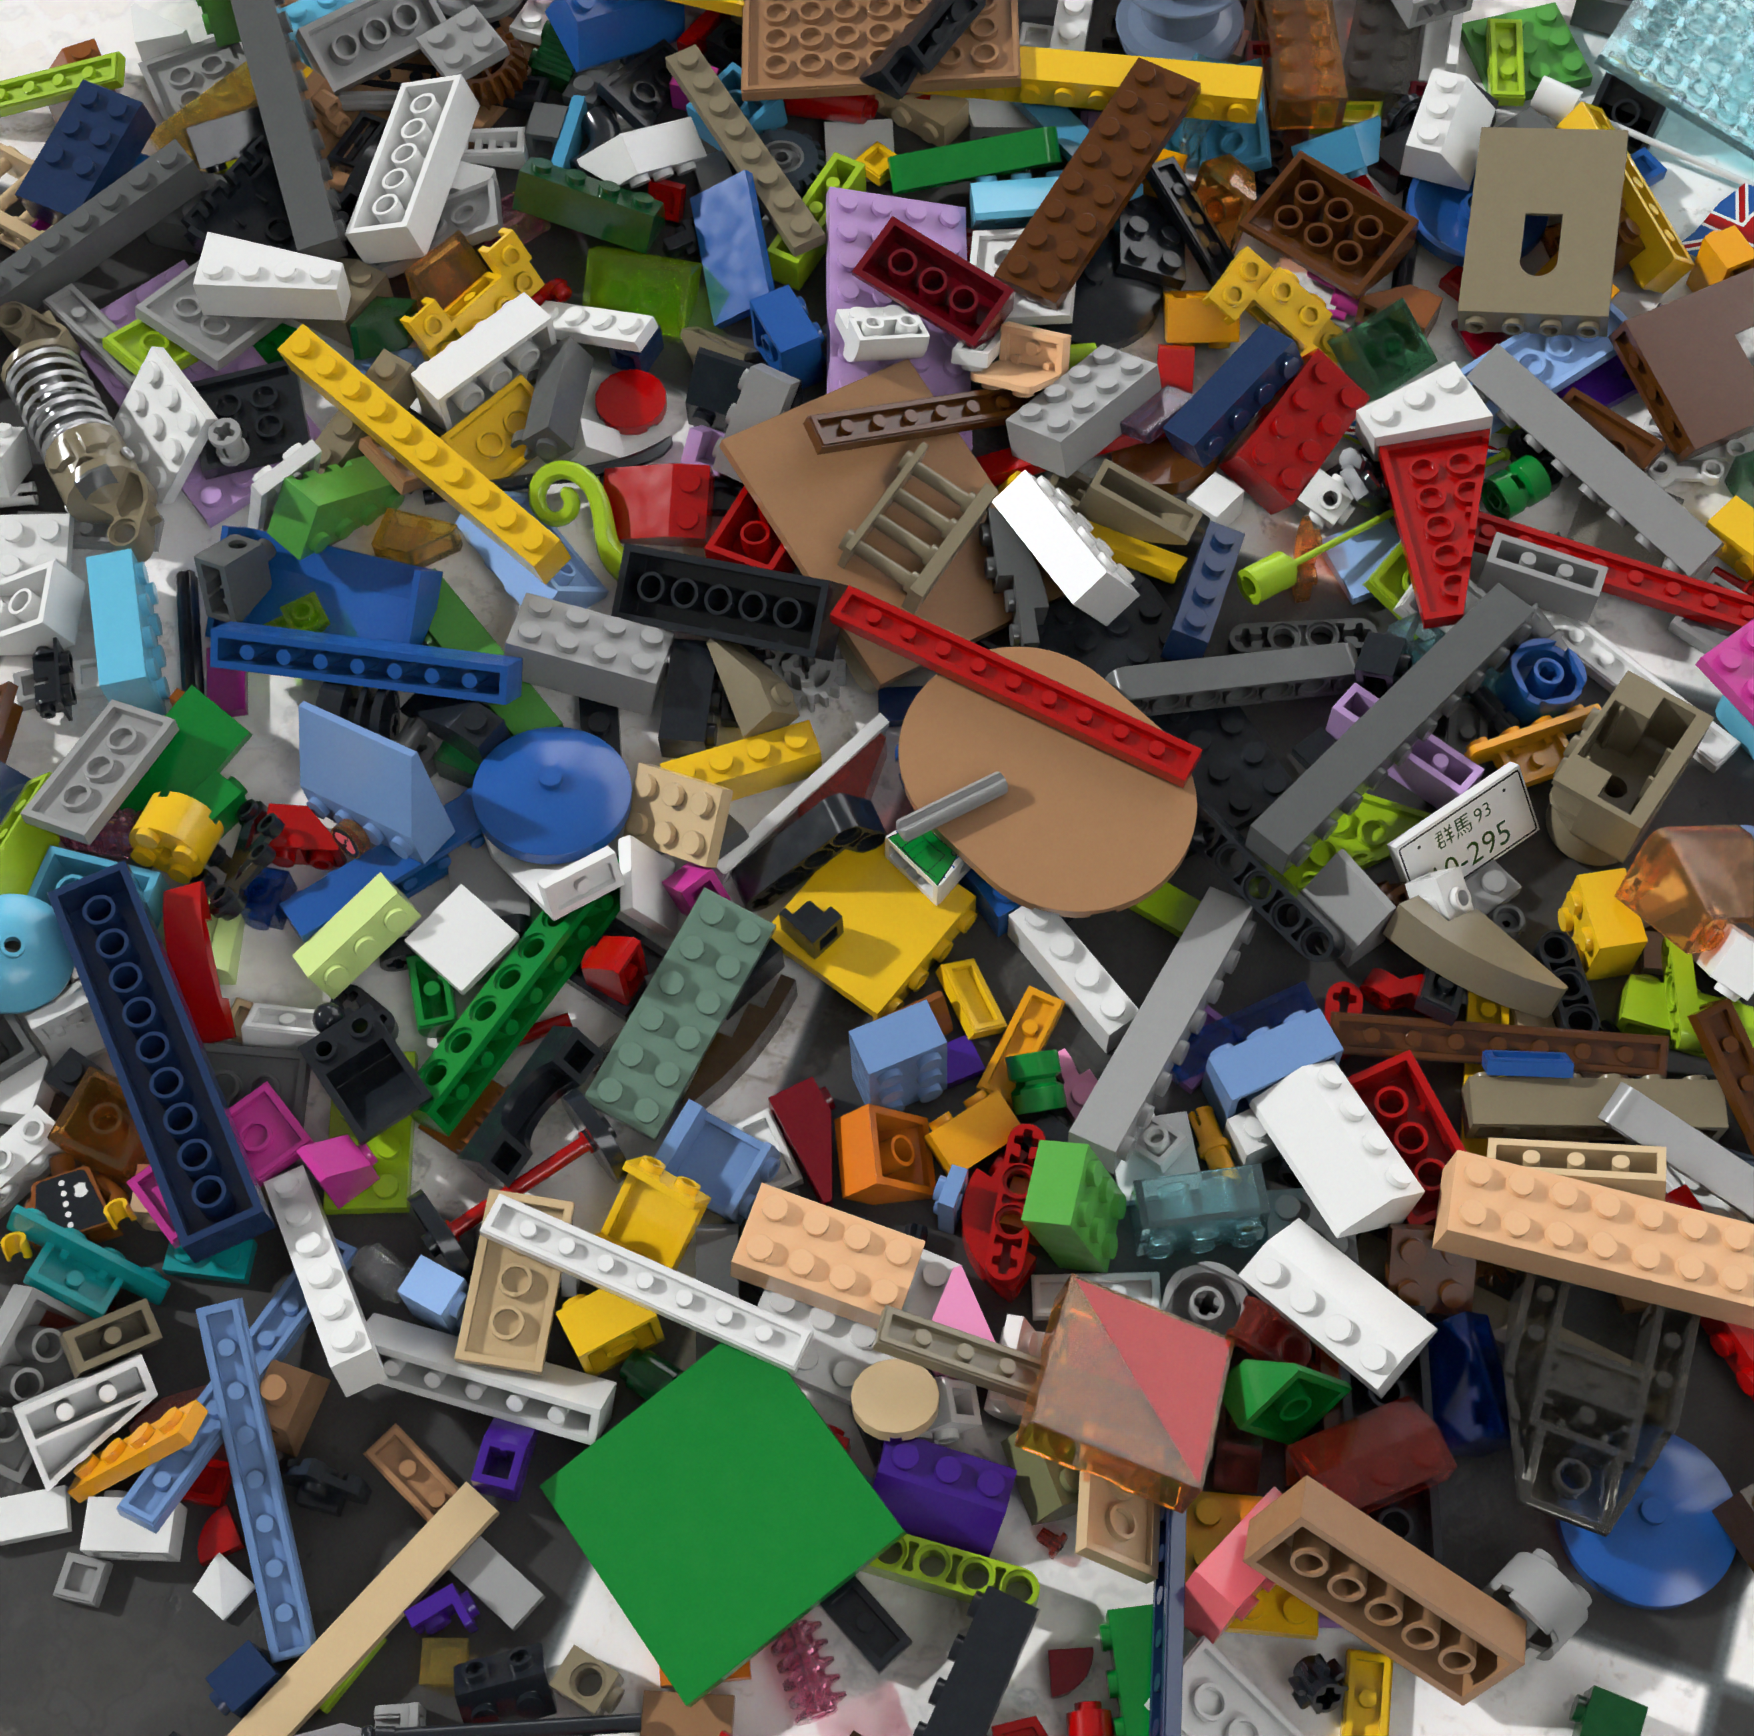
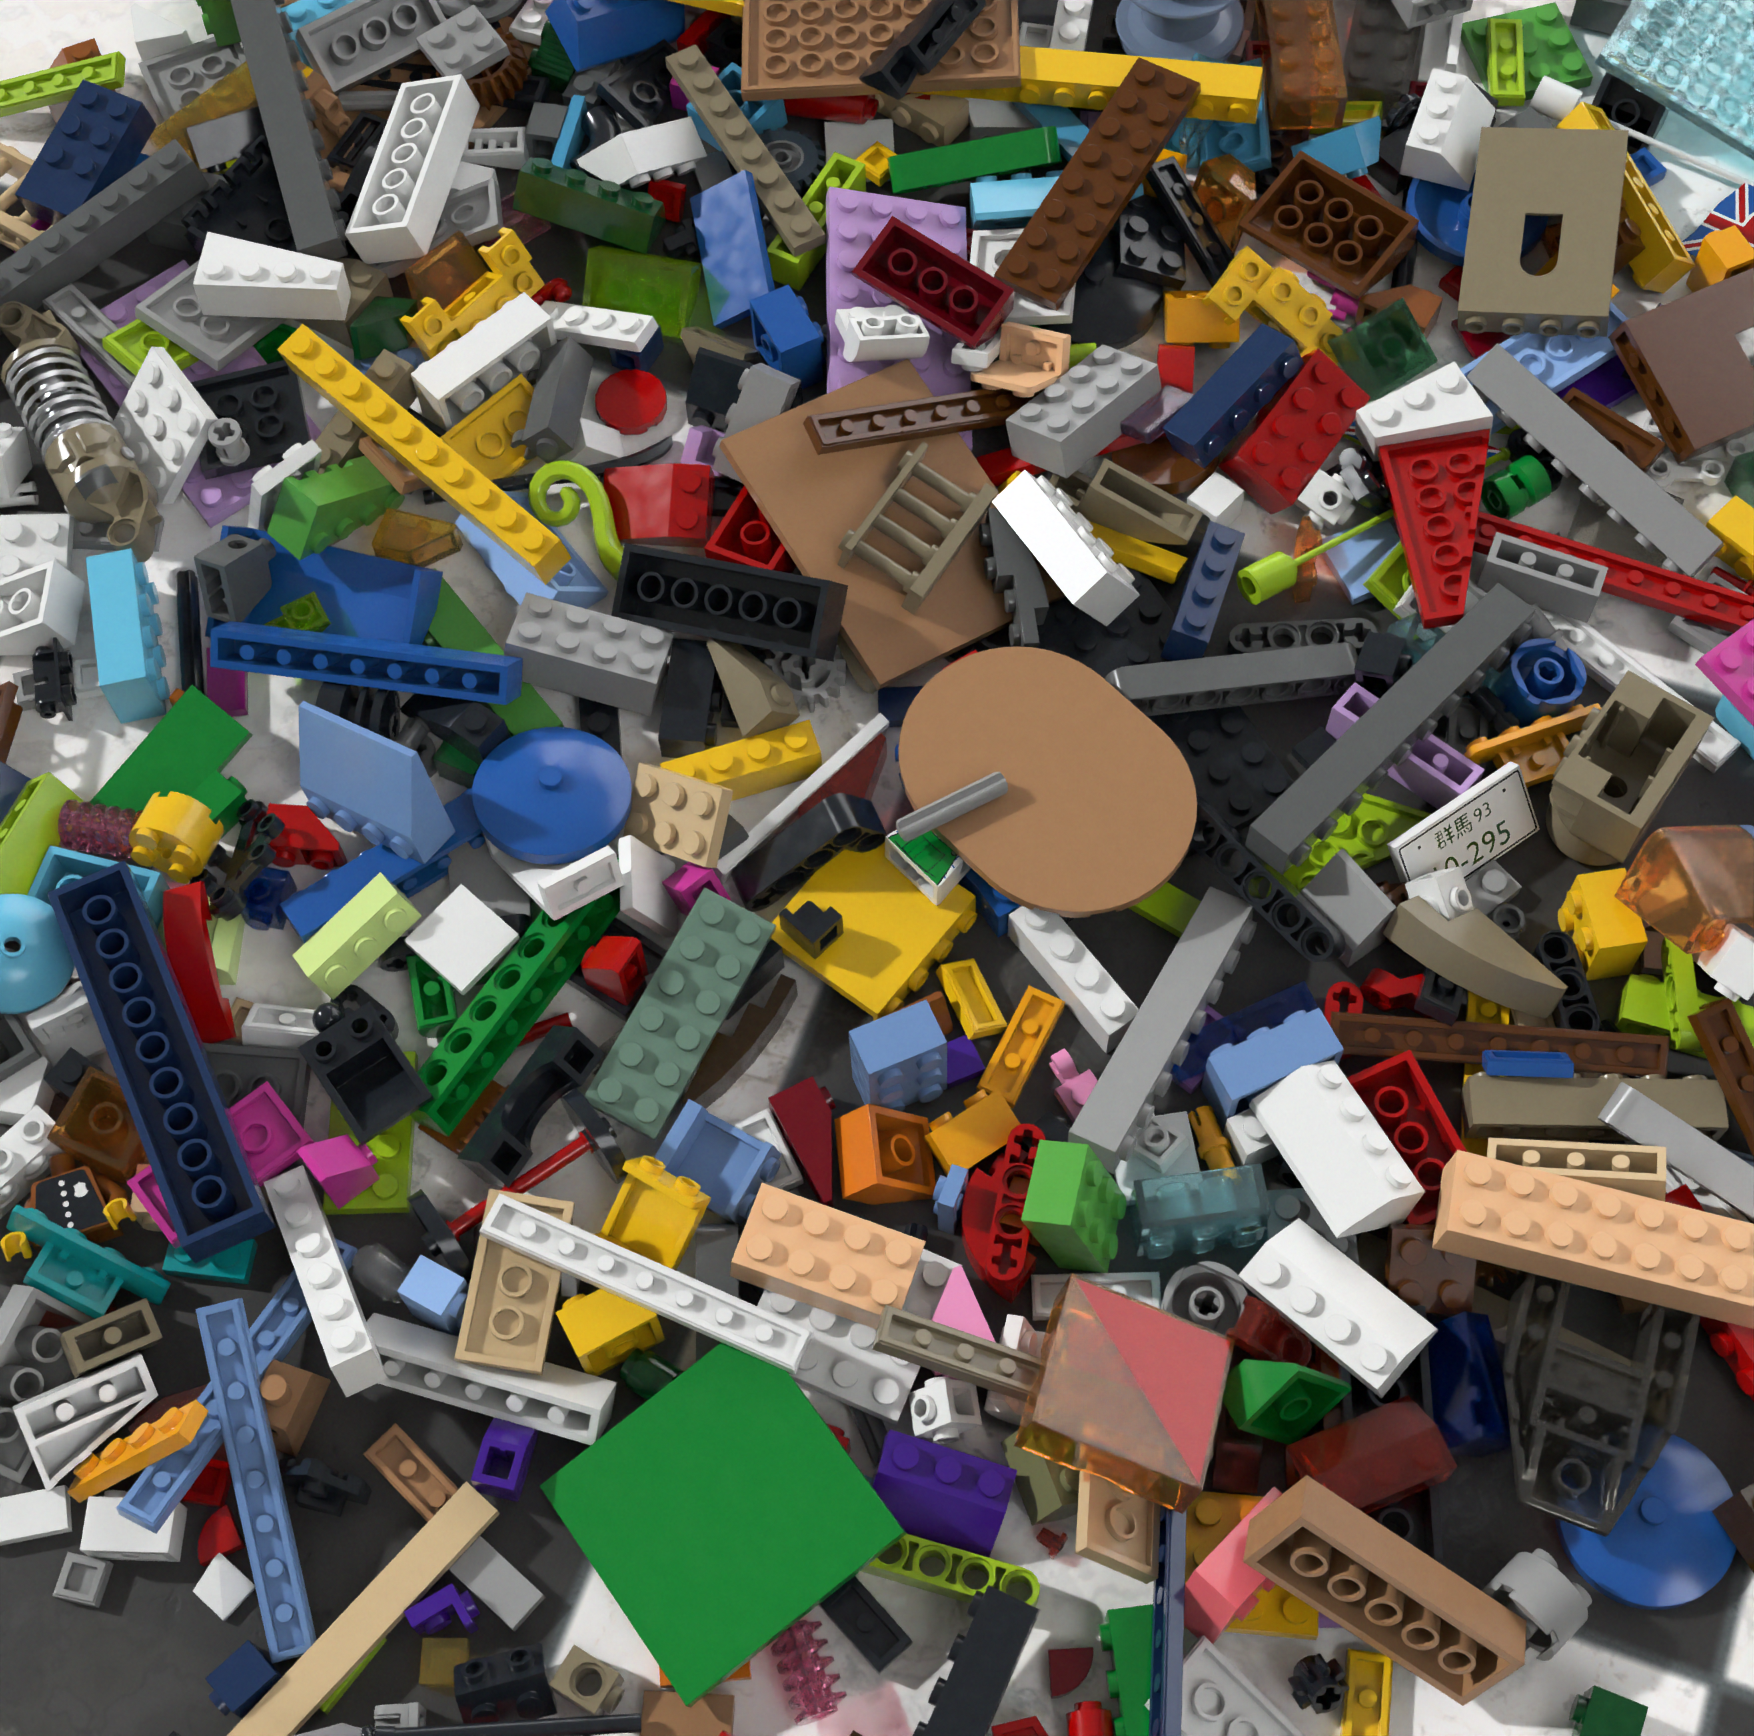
(100, 772): light grey plate -> none
(350, 838): clear orange tile -> none
(895, 1400): tan tile -> none
(1016, 686): red plate -> none
(1036, 1082): green wheel -> none

